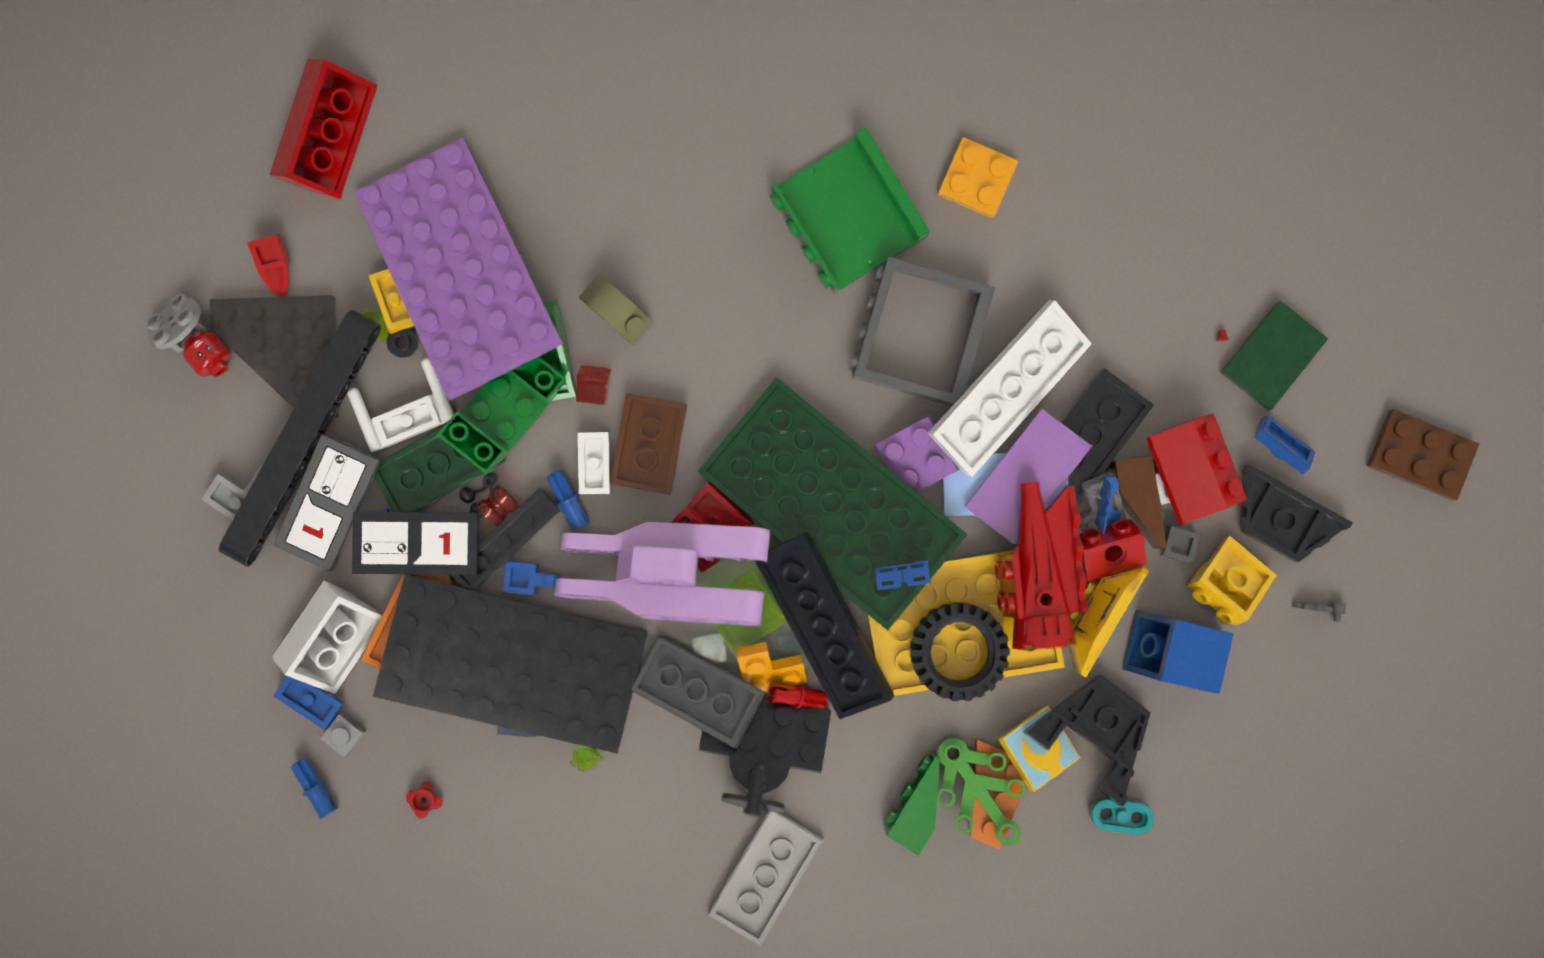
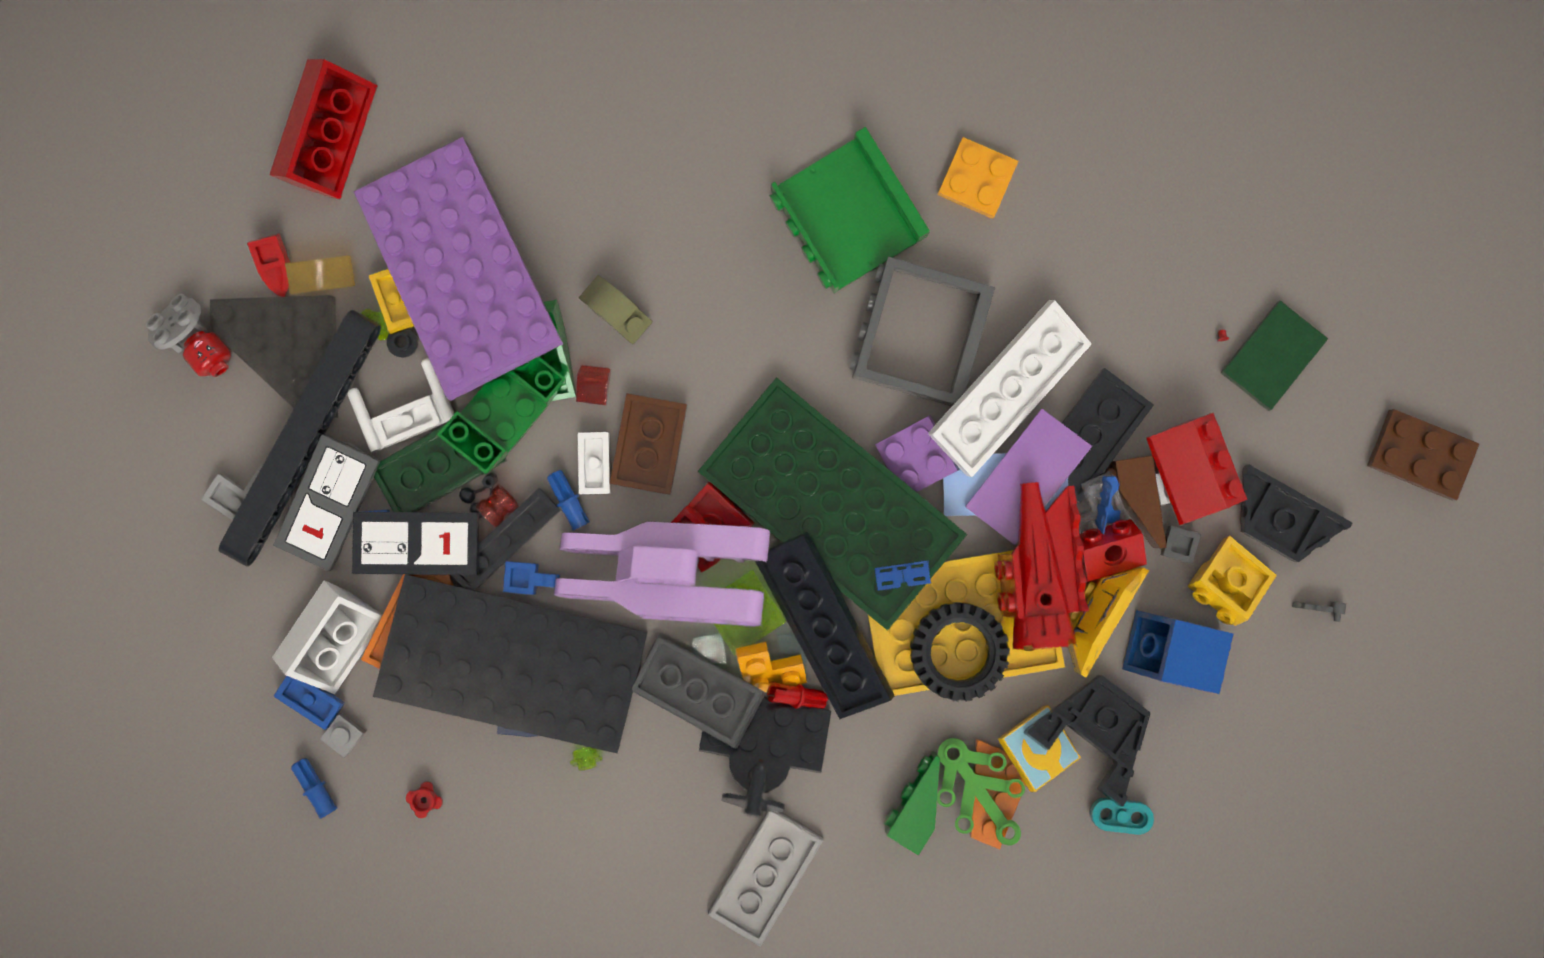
(319, 274): none -> clear yellow slope
(1284, 444): blue plate -> none

